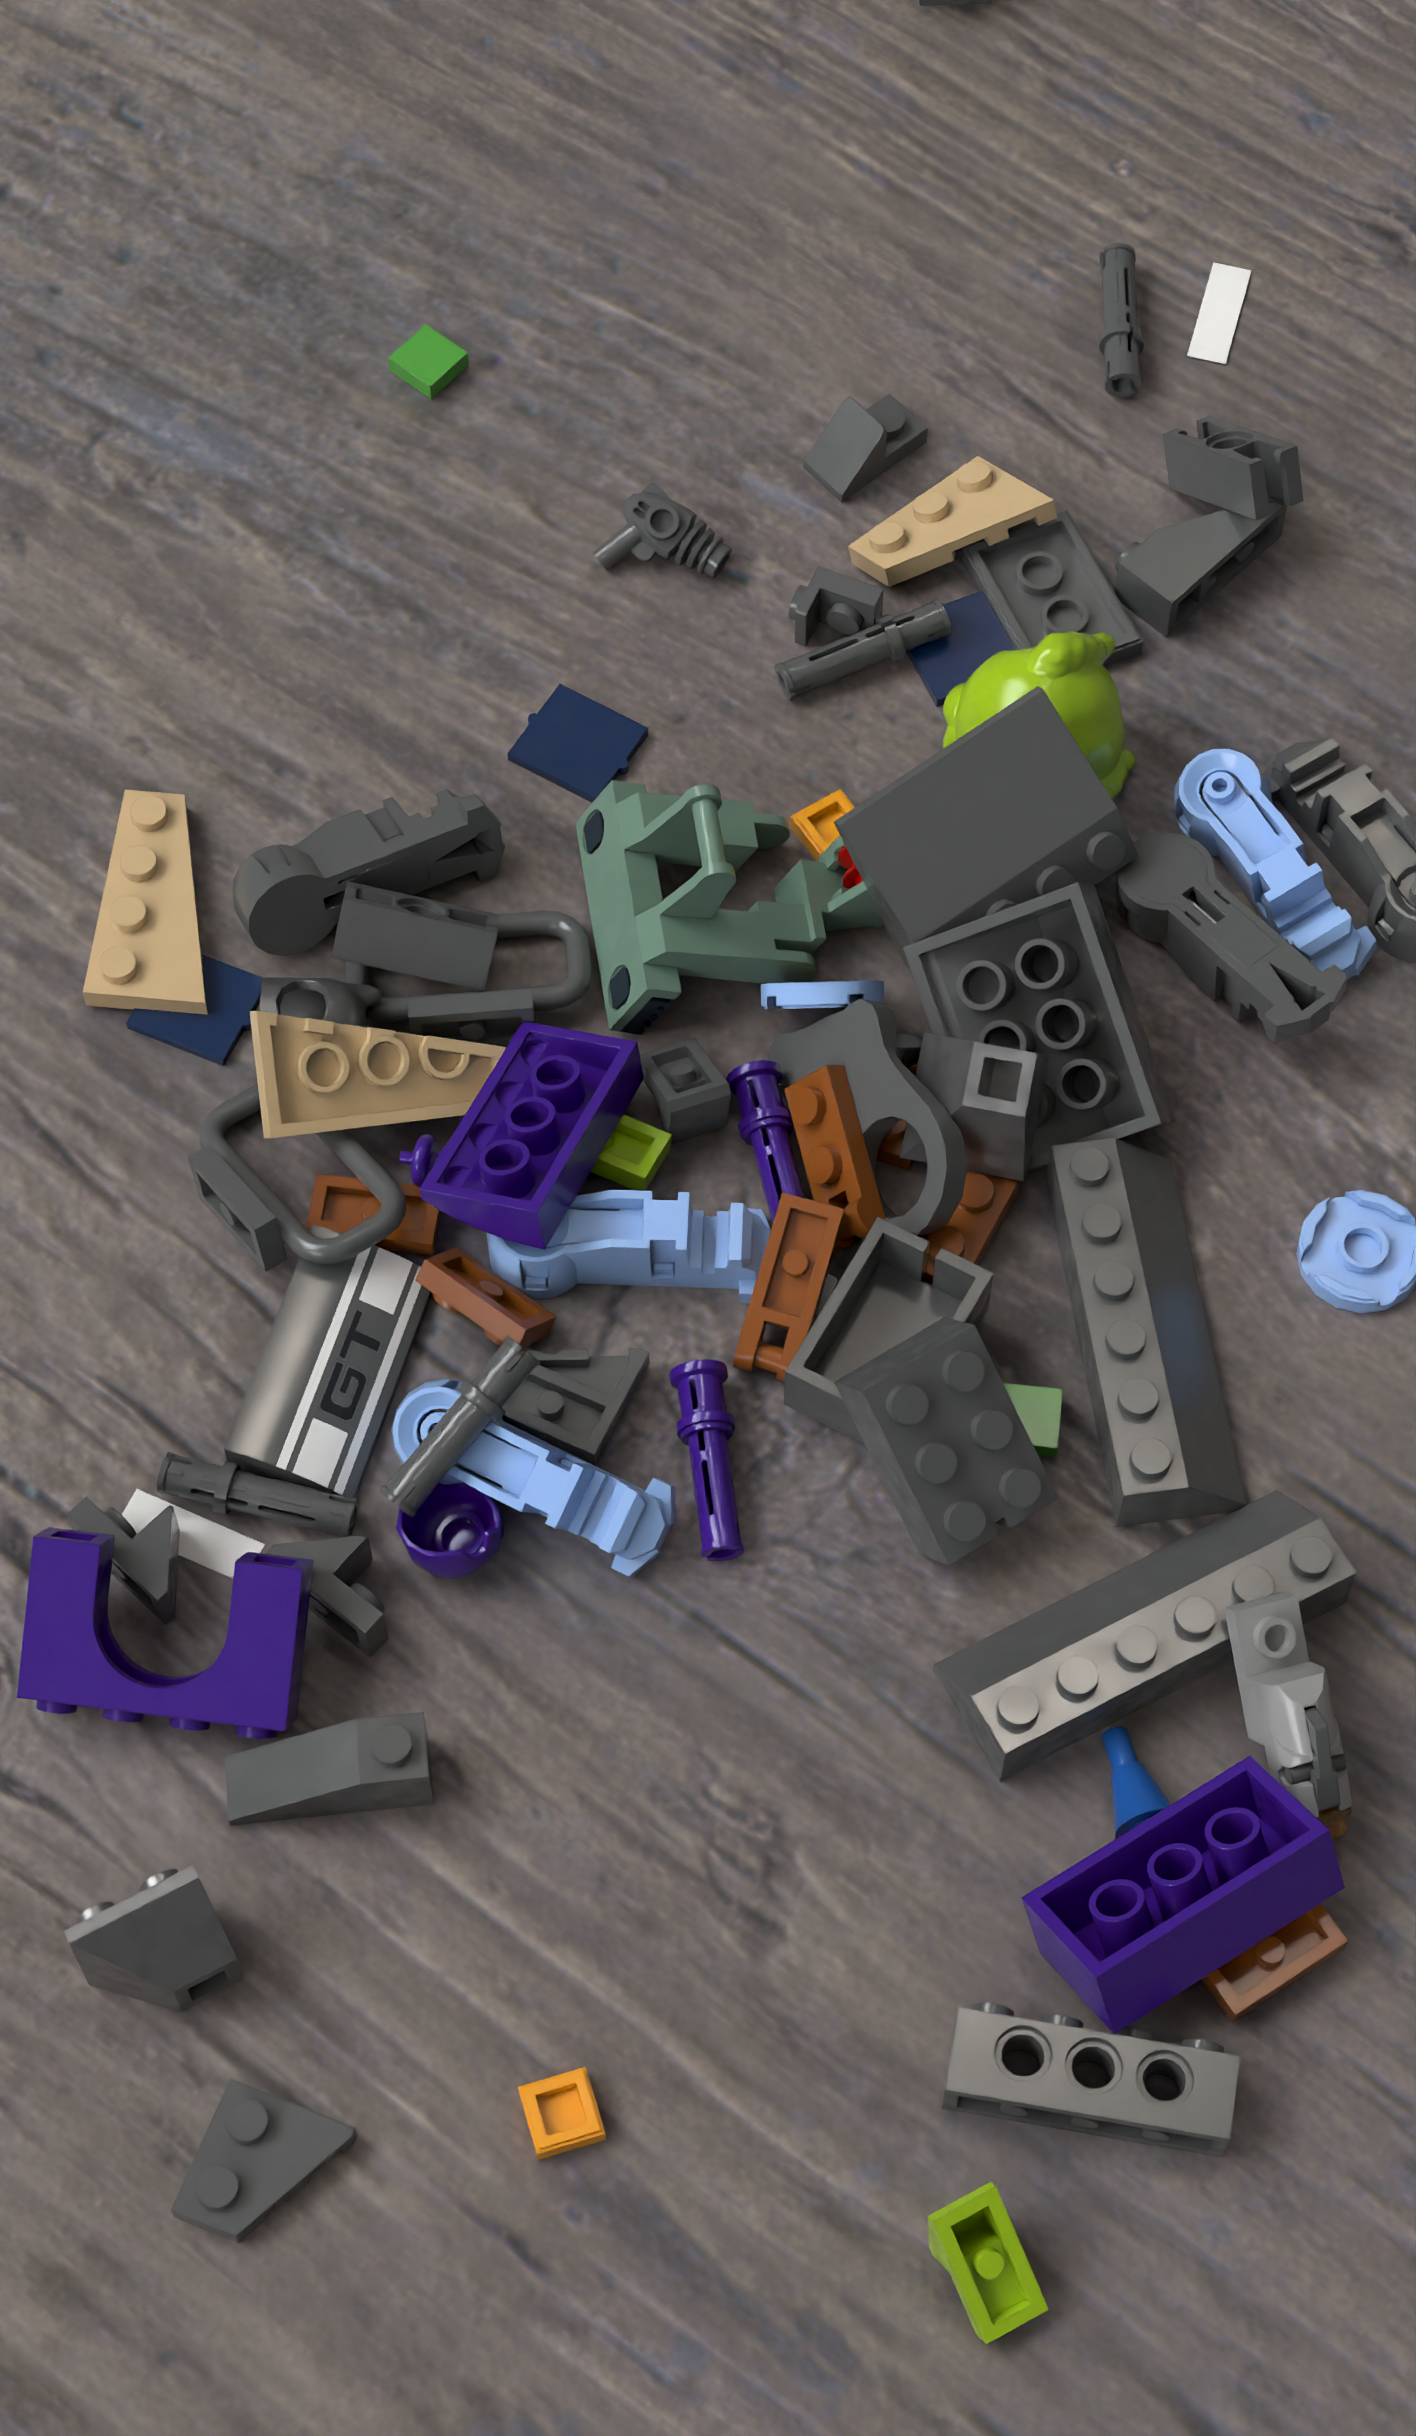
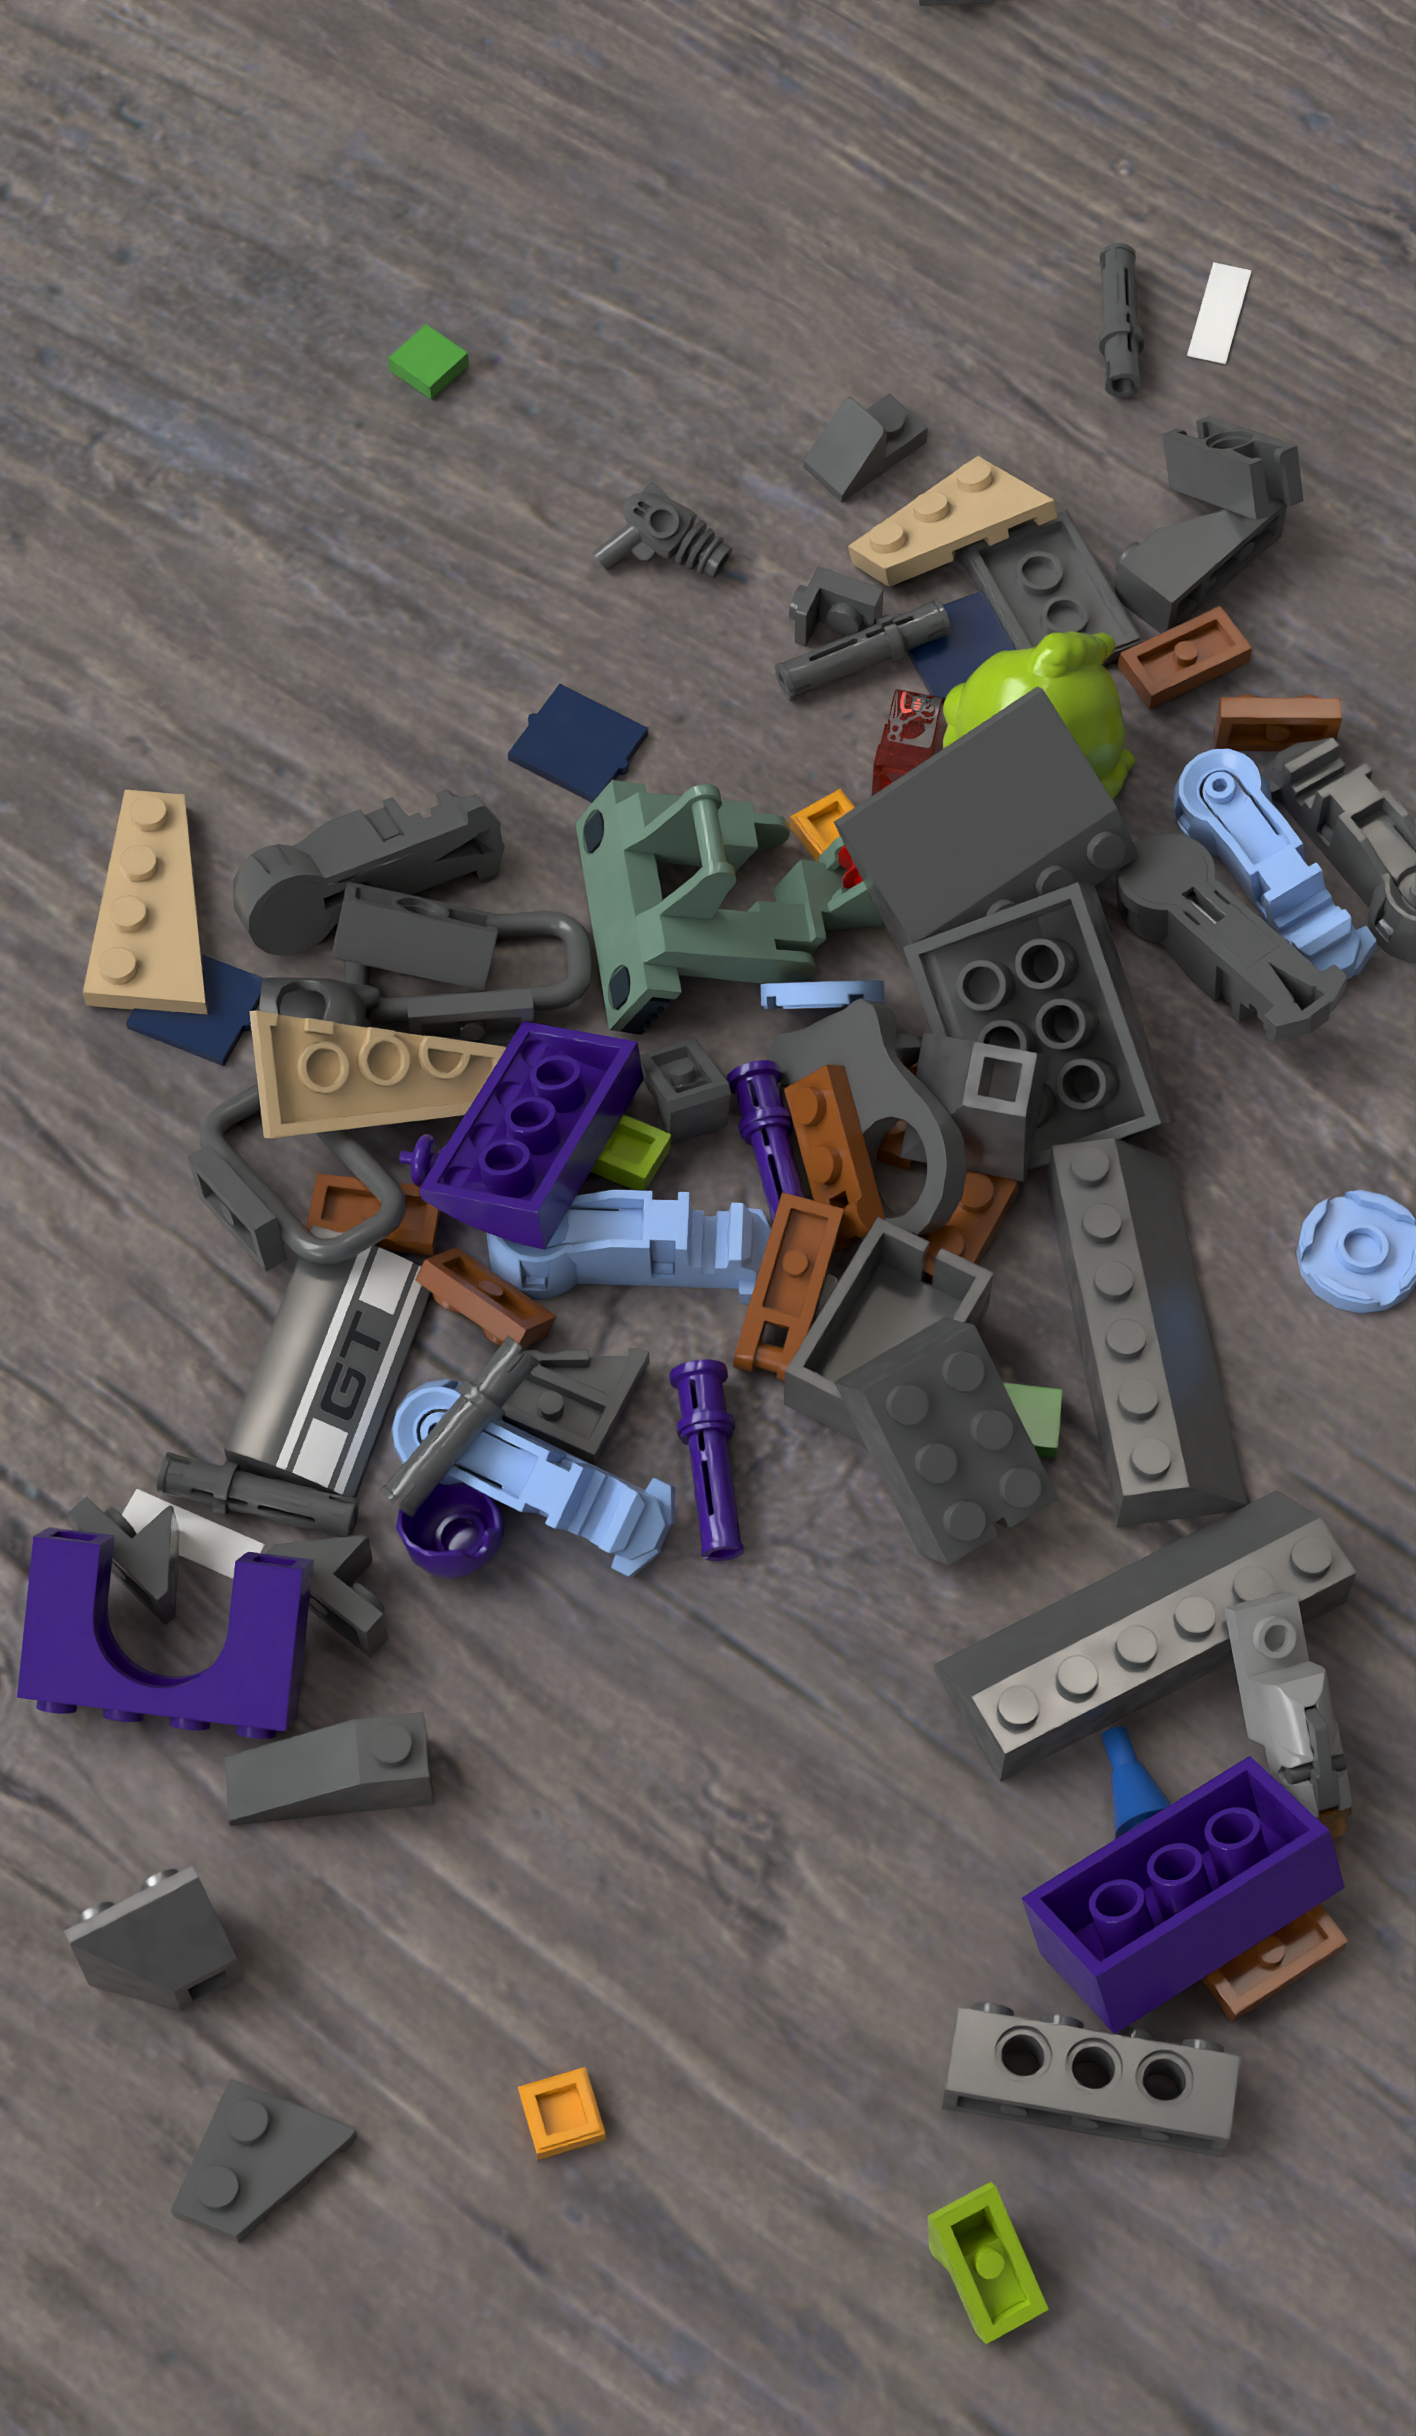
(908, 736): none -> clear red leg
(1184, 657): none -> dark orange plate
(1275, 723): none -> dark orange plate

